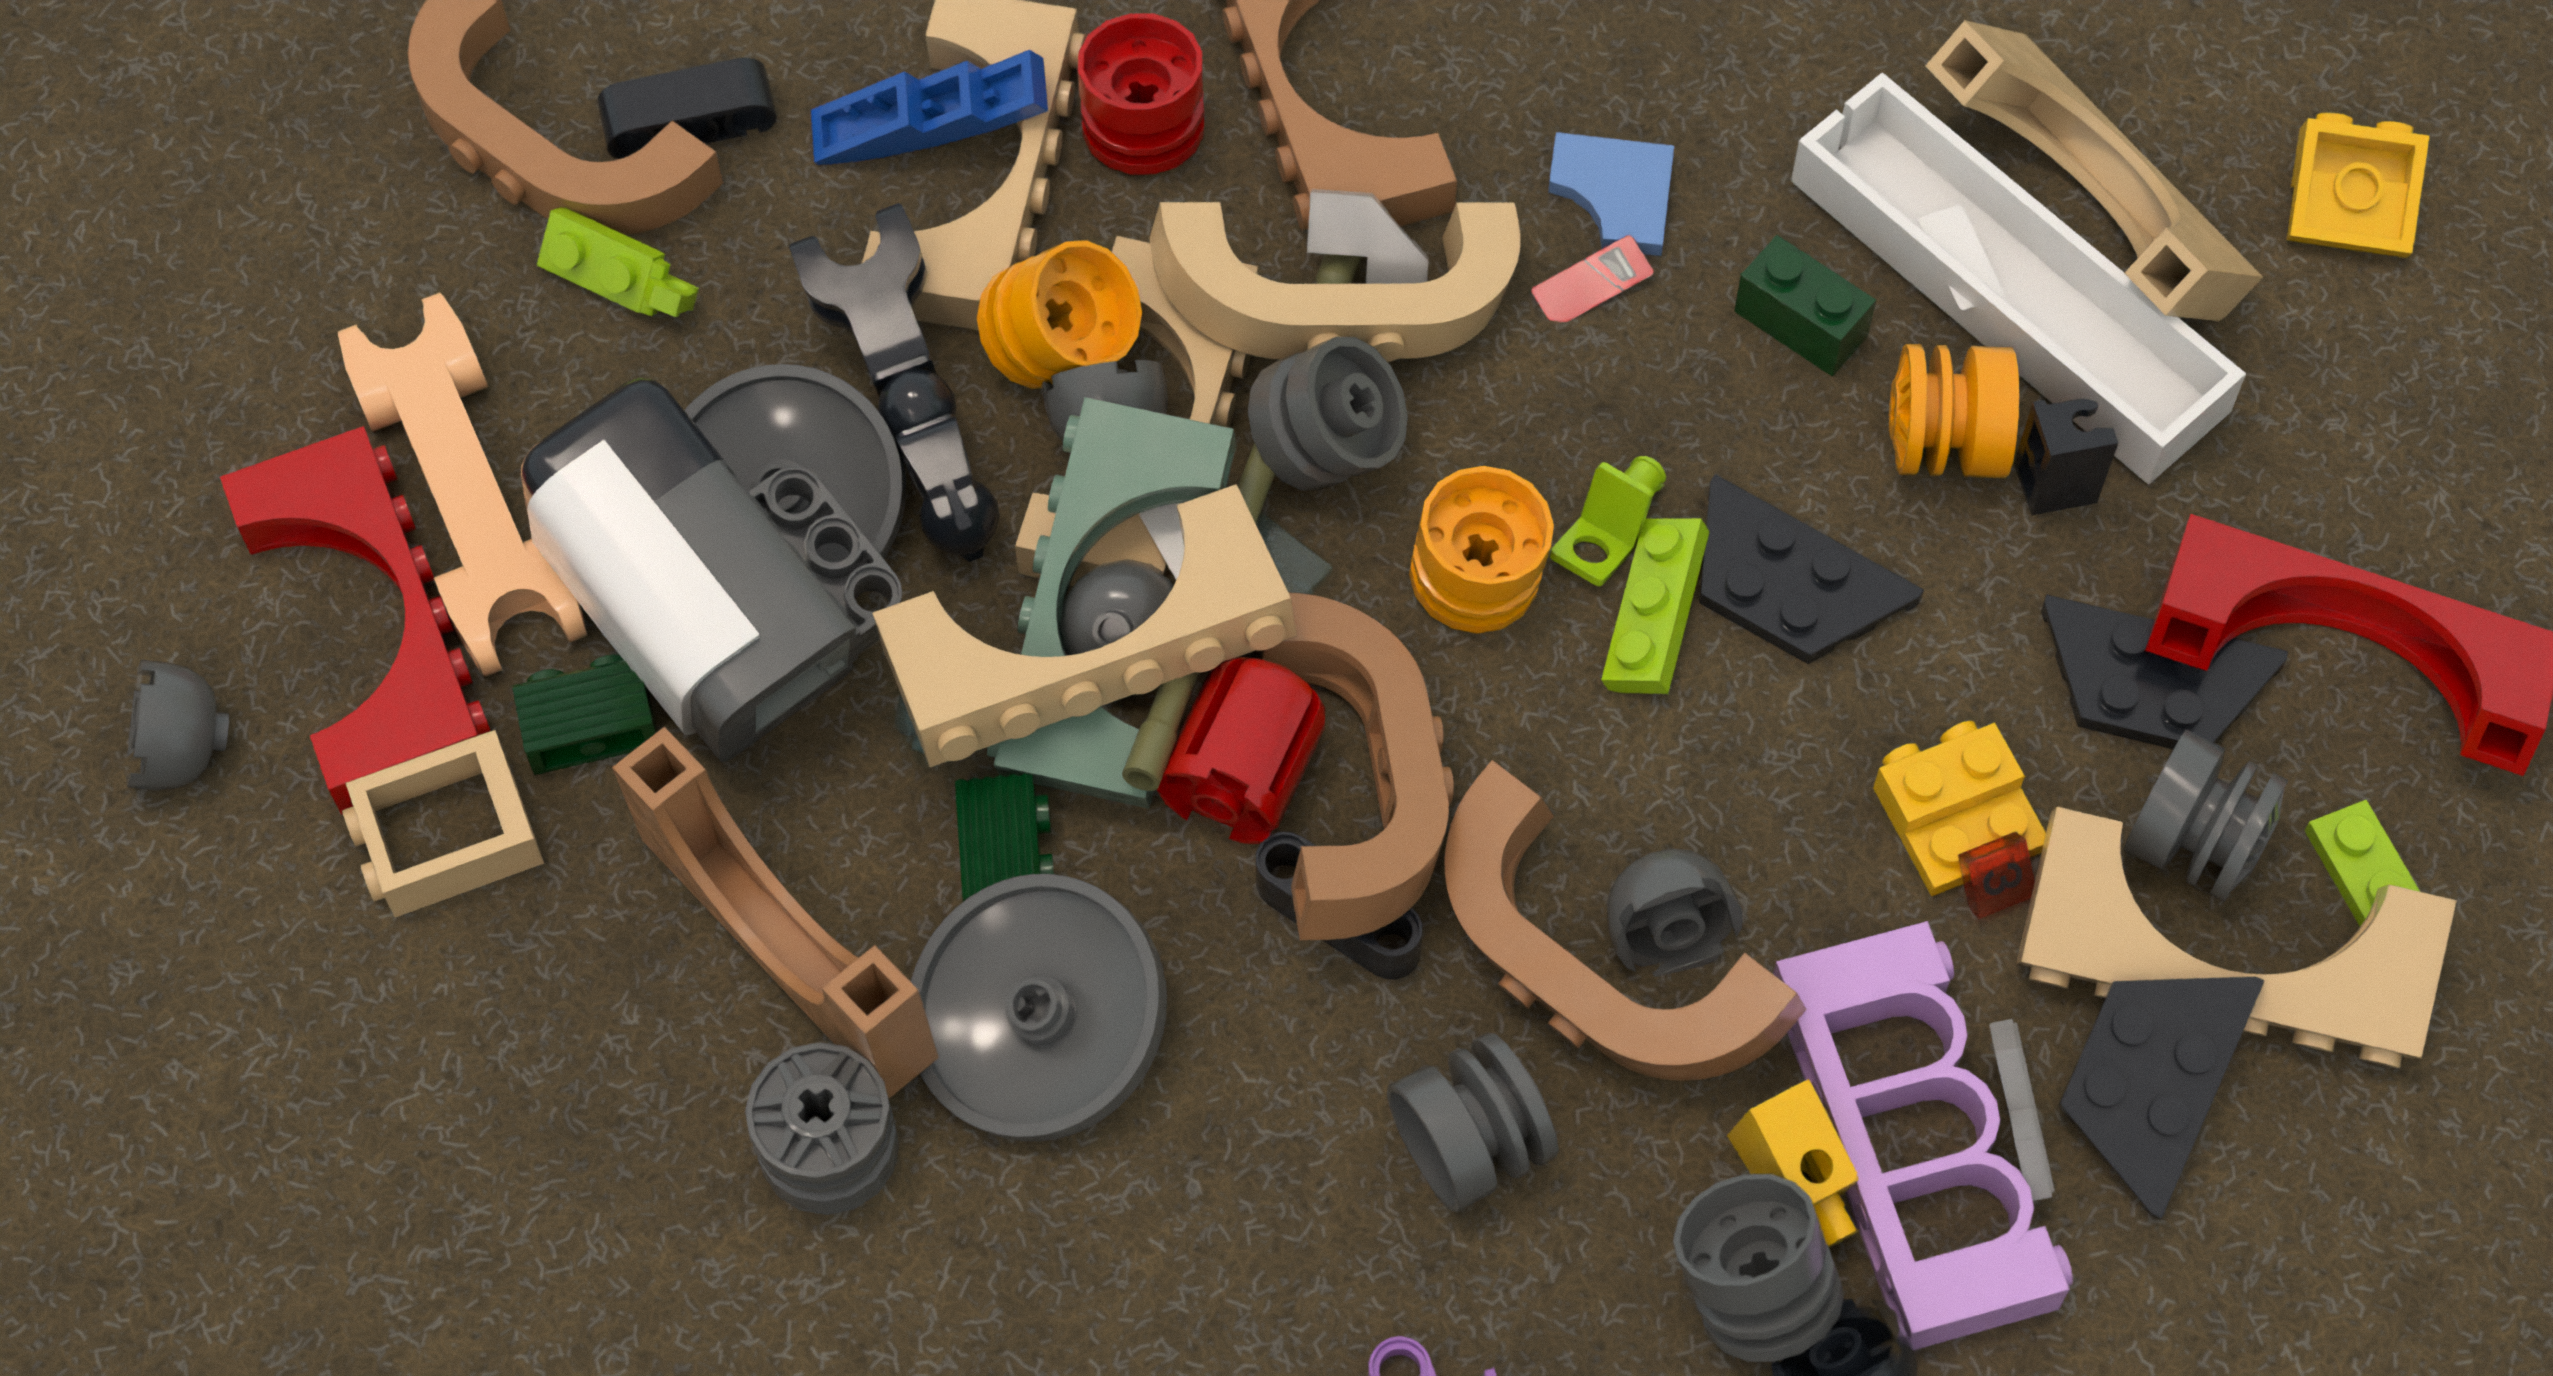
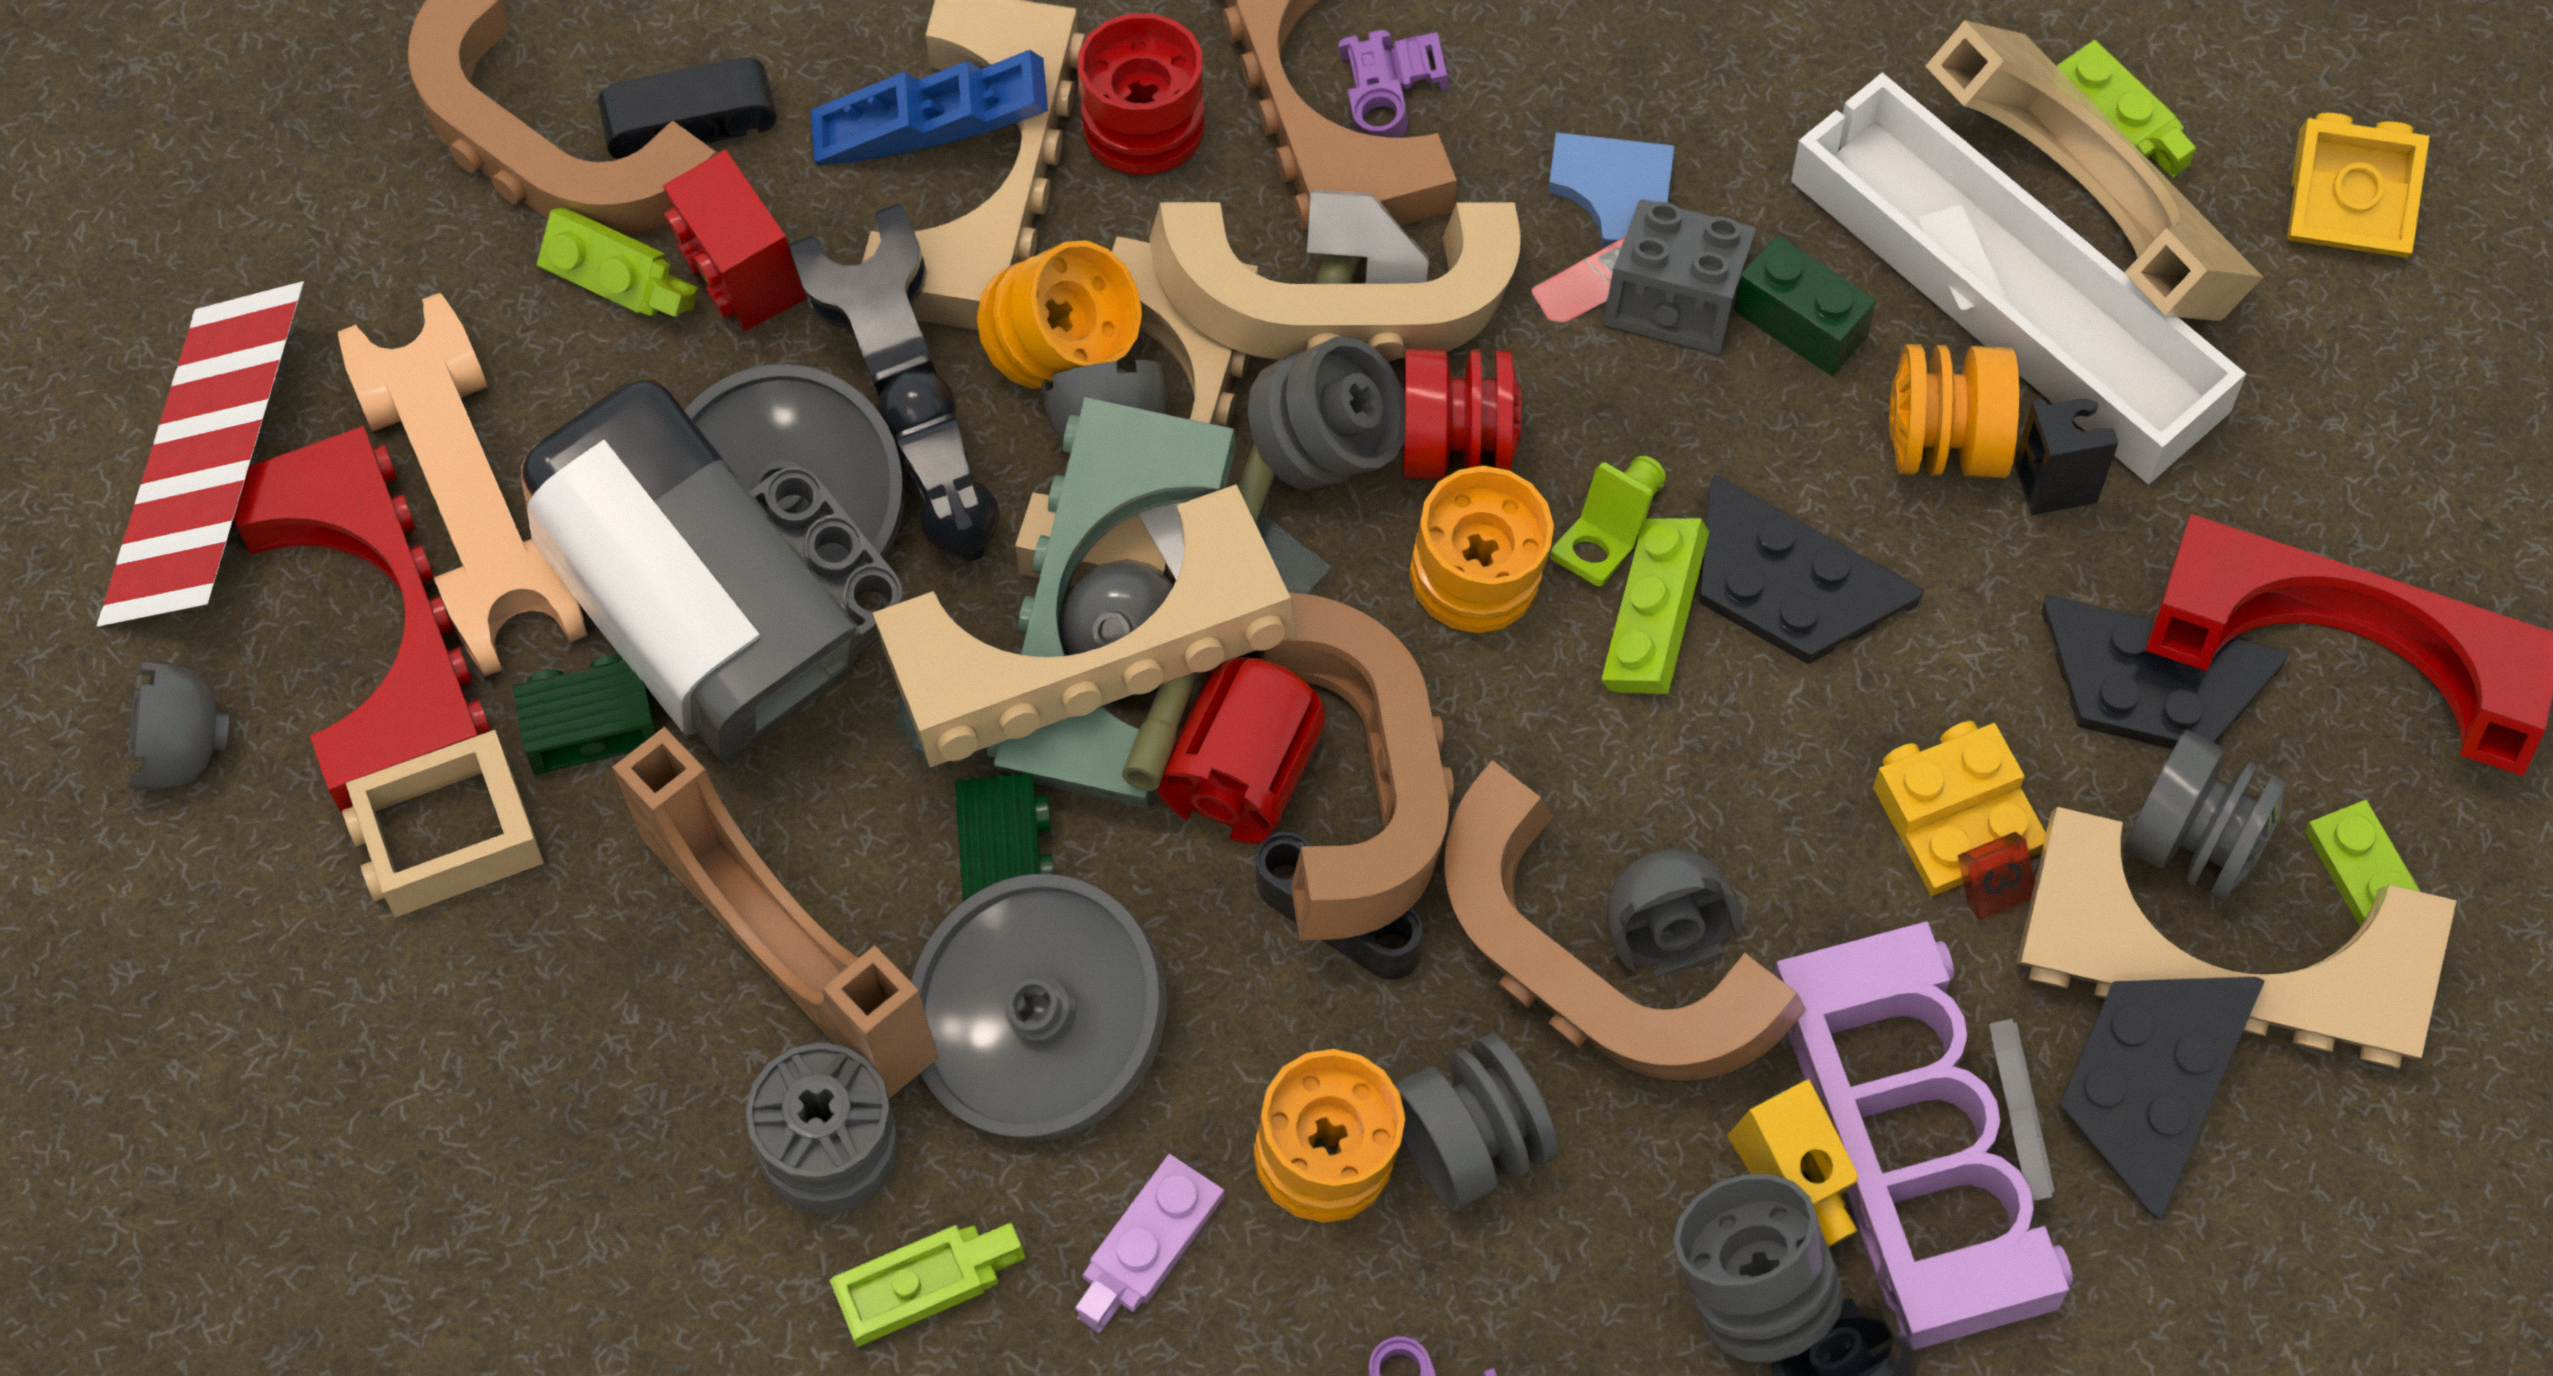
(200, 456): none -> red sticker
(732, 242): none -> red piece
(923, 1279): none -> lime hinge
(1147, 1241): none -> lavender hinge
(1345, 1104): none -> light orange wheel
(1390, 69): none -> medium lavender piece
(1458, 413): none -> red wheel
(1678, 275): none -> dark grey bracket
(2130, 107): none -> lime hinge

